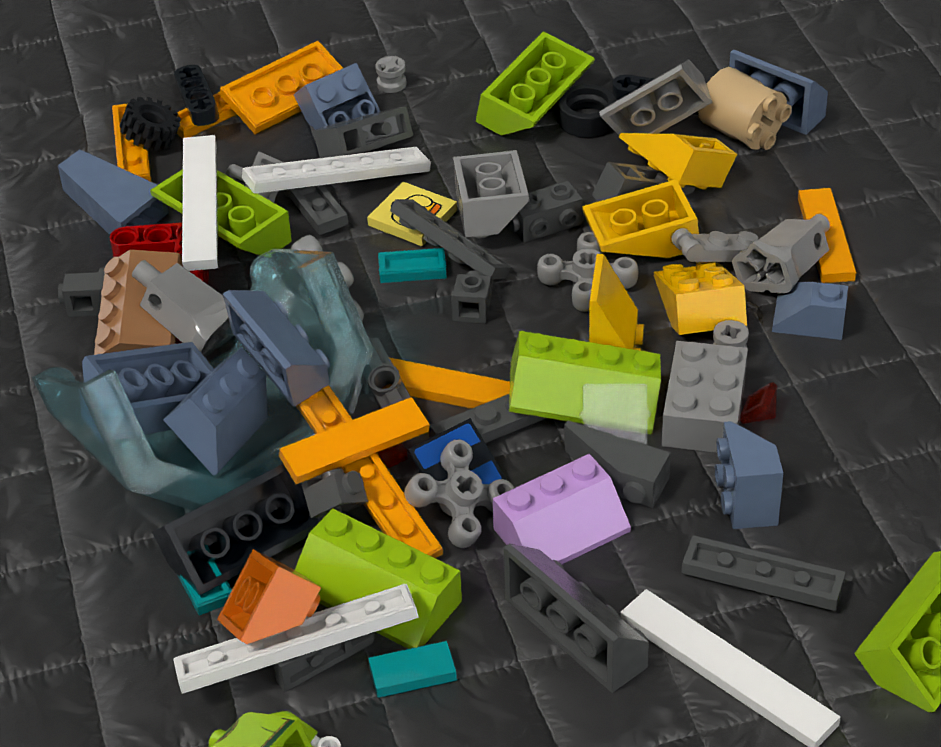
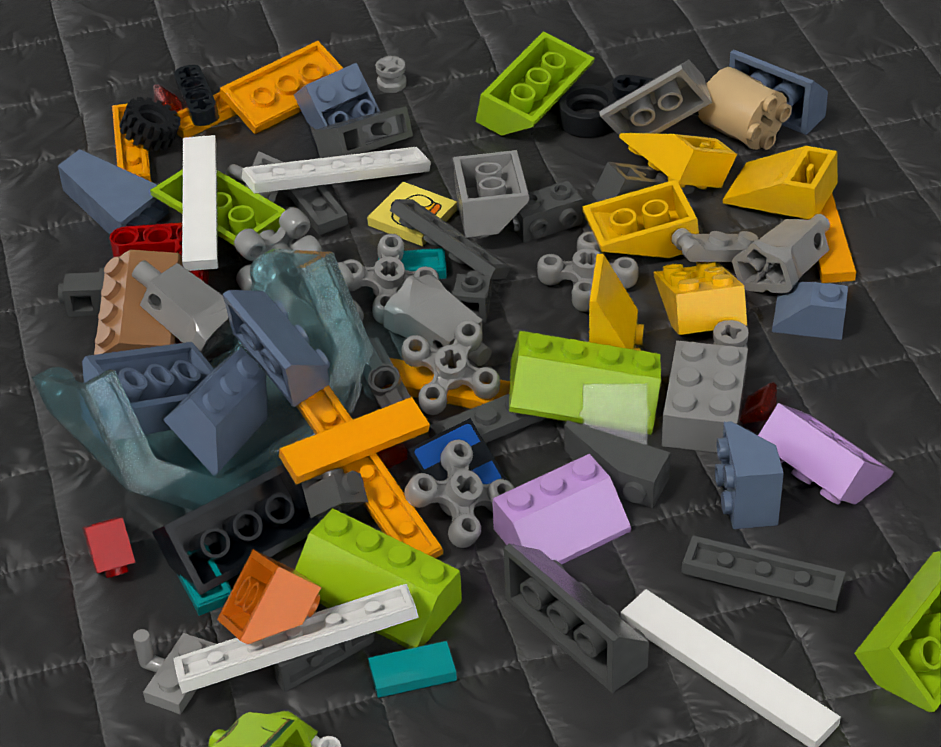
(109, 546): none -> red slope
(164, 686): none -> light grey plate
(167, 97): none -> clear red slope
(250, 244): none -> light grey gear
(386, 275): none -> light grey gear
(432, 312): none -> light grey piece
(450, 355): none -> light grey gear
(787, 182): none -> yellow slope
(823, 456): none -> lavender slope

